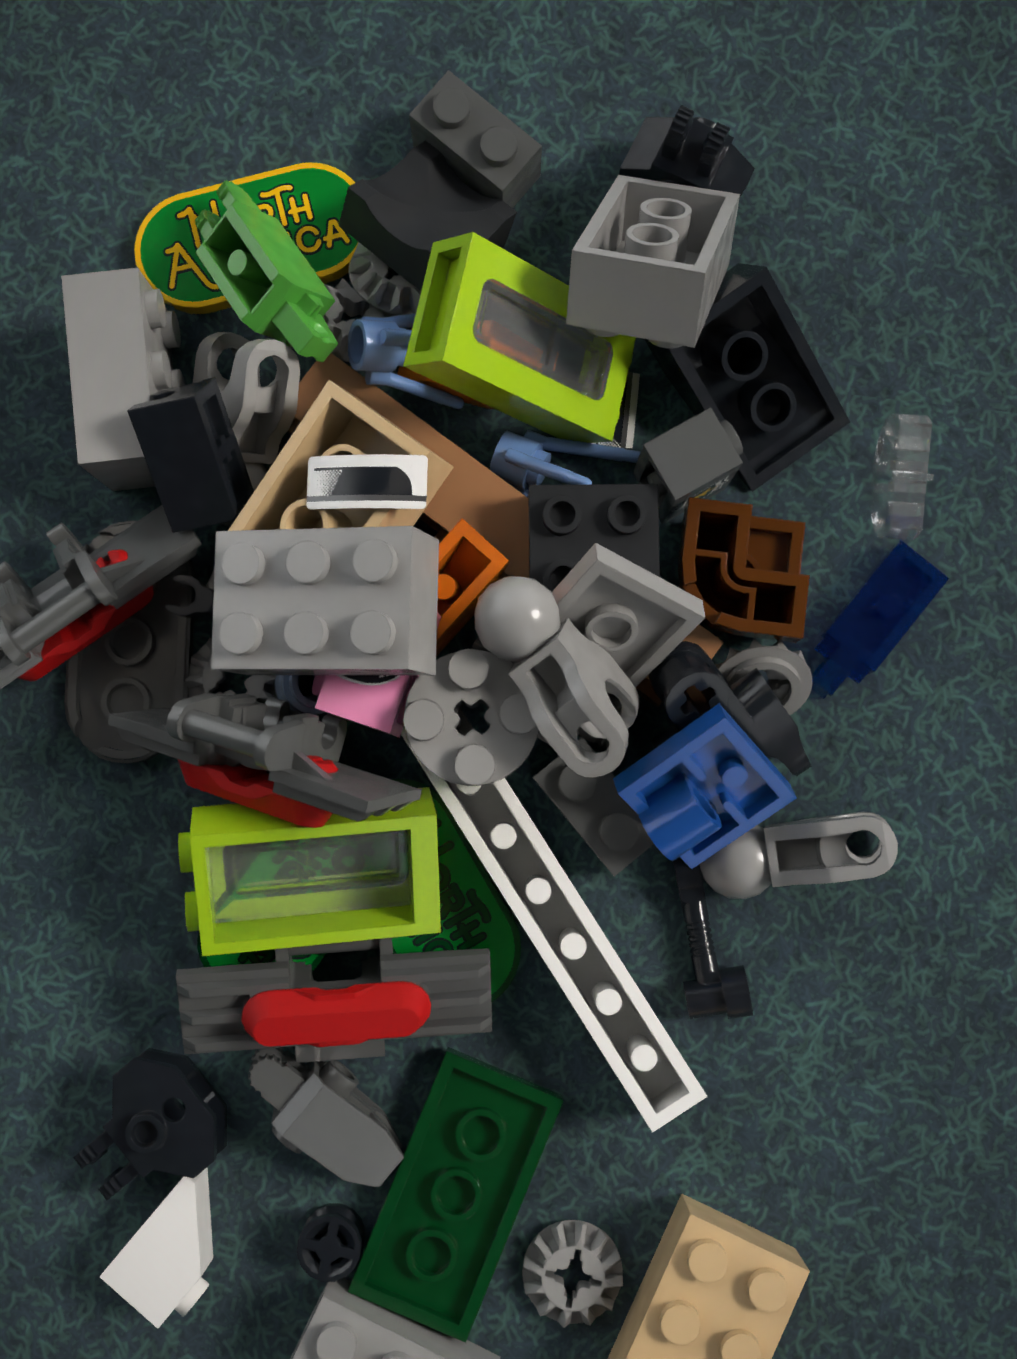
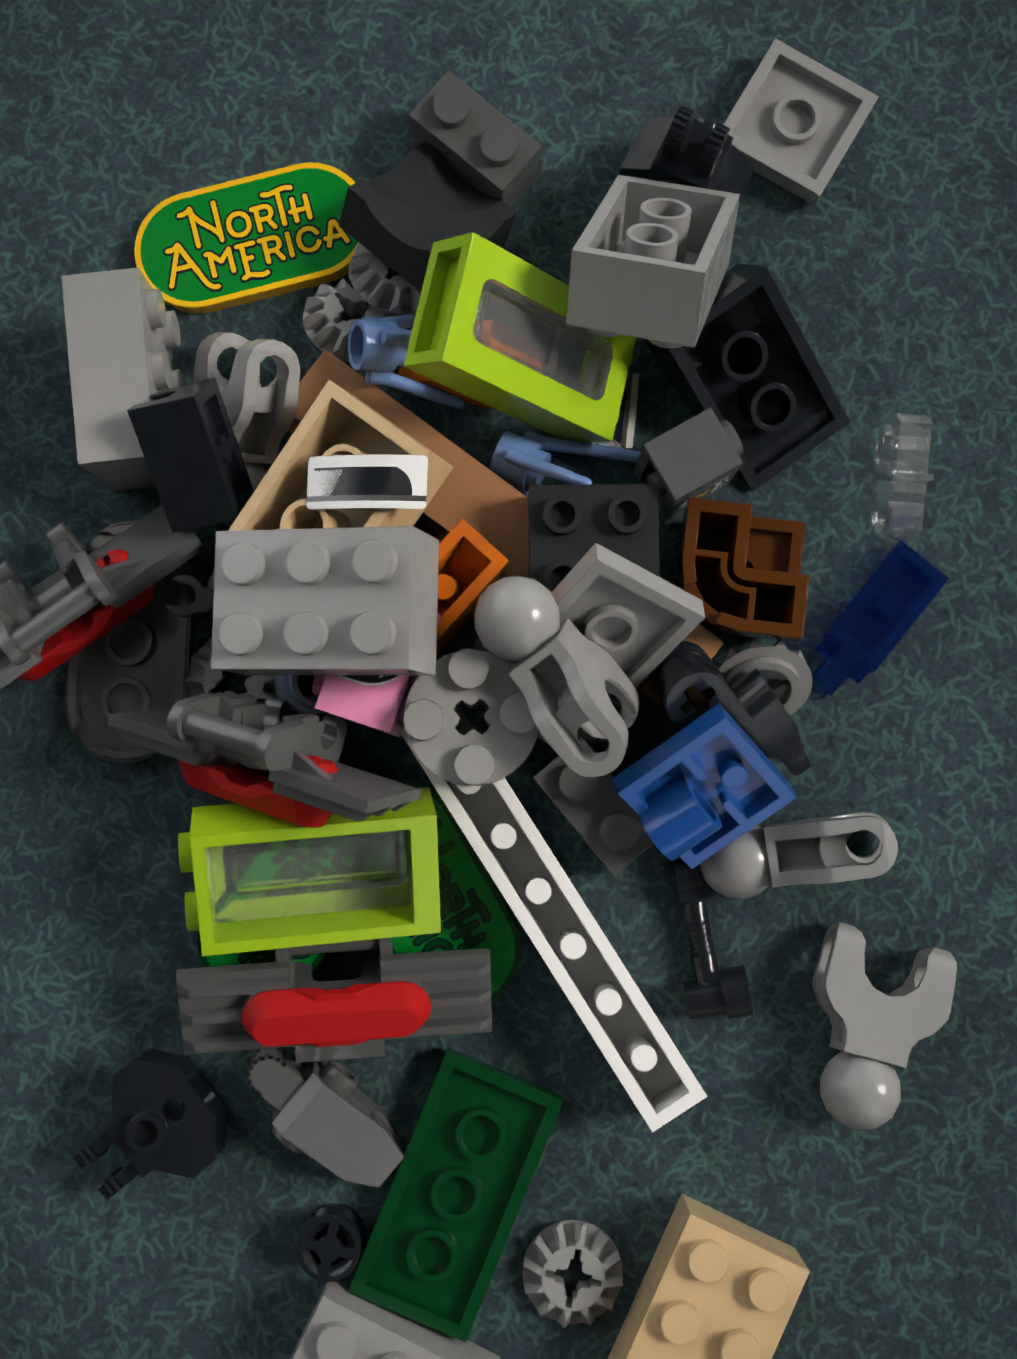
(167, 1255): white slope -> none
(265, 274): bright green hinge -> none
(797, 120): none -> light grey plate
(874, 1027): none -> light grey piece

